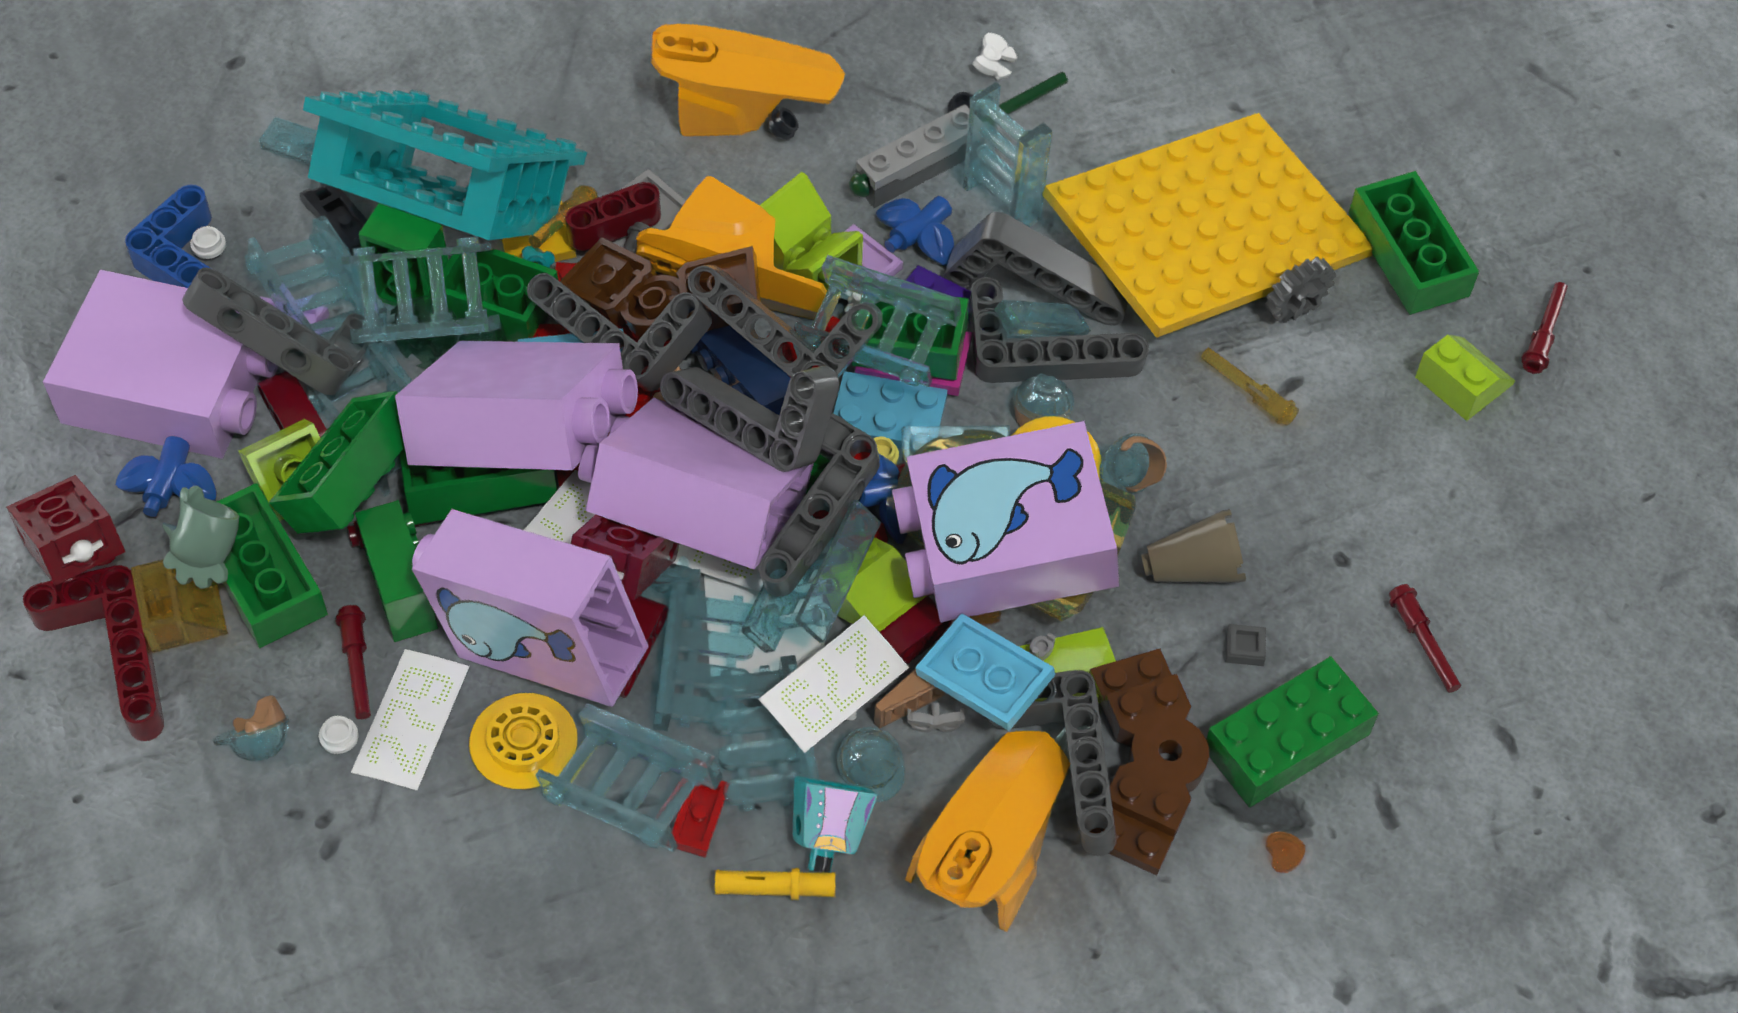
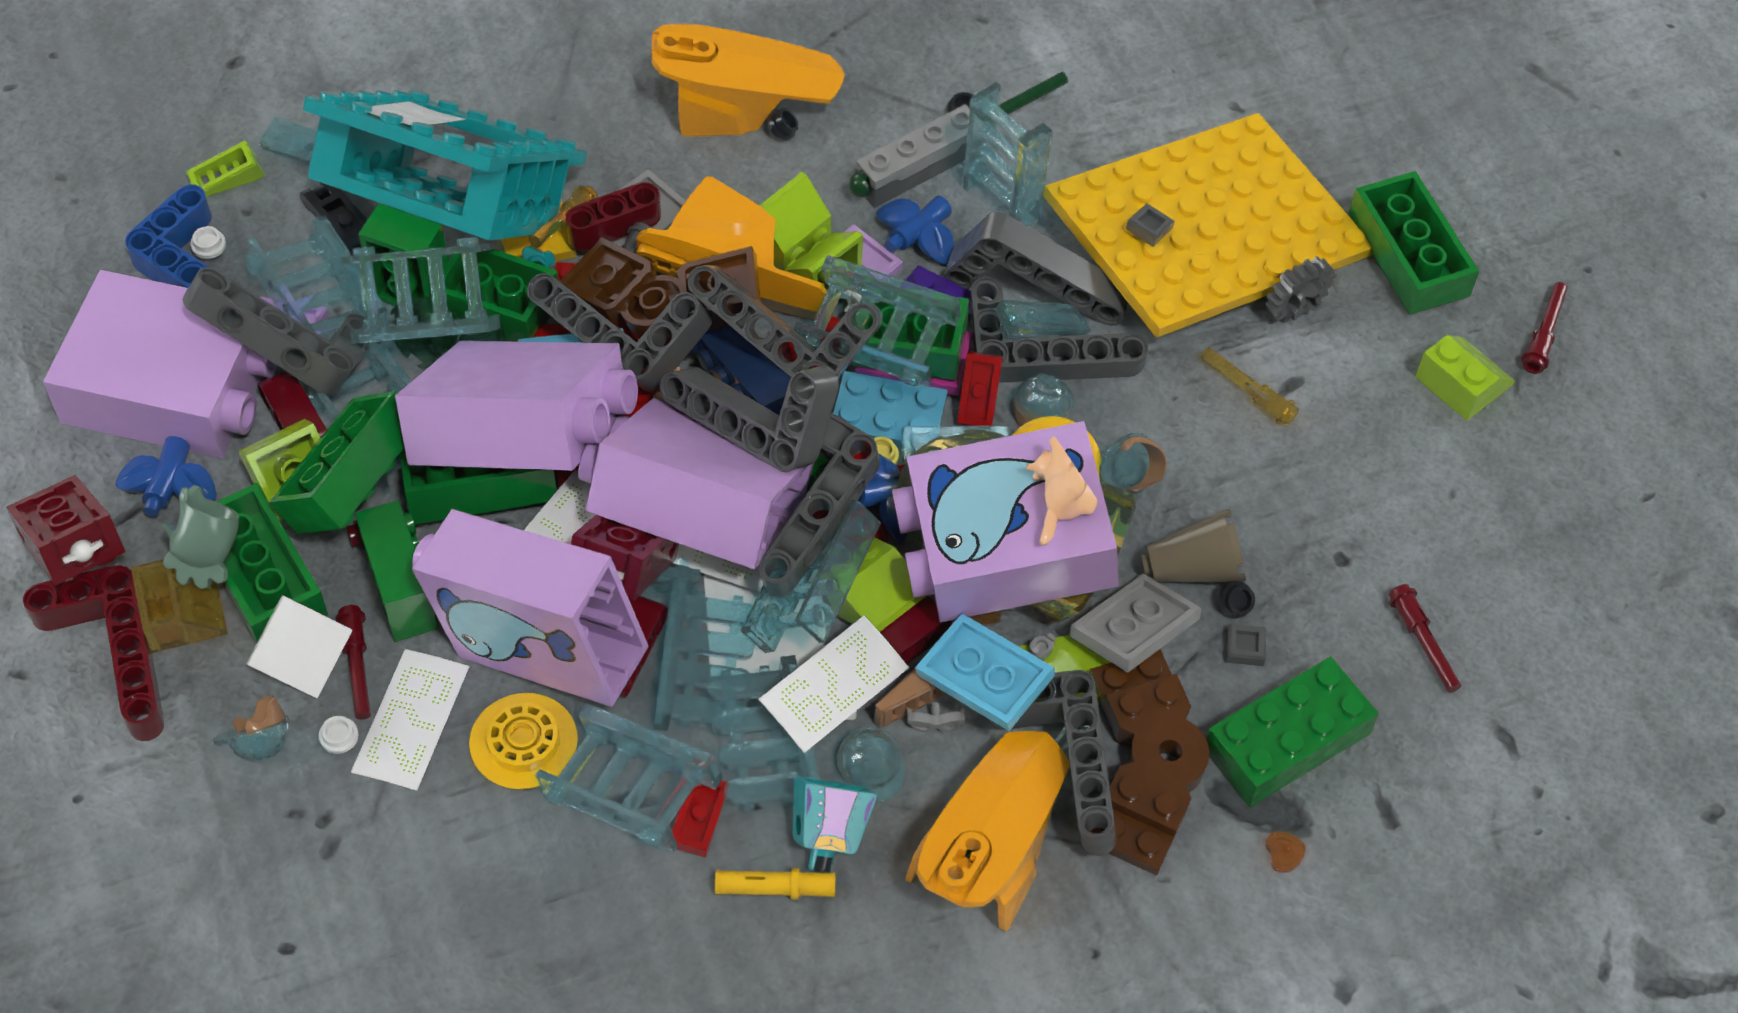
(232, 157): none -> lime slope
(299, 646): none -> white tile
(414, 113): none -> white sticker
(979, 389): none -> red plate
(994, 49): white piece -> none
(1065, 489): none -> light nougat animal
(1135, 622): none -> light grey plate
(1149, 224): none -> dark grey tile
(1236, 599): none -> black plate

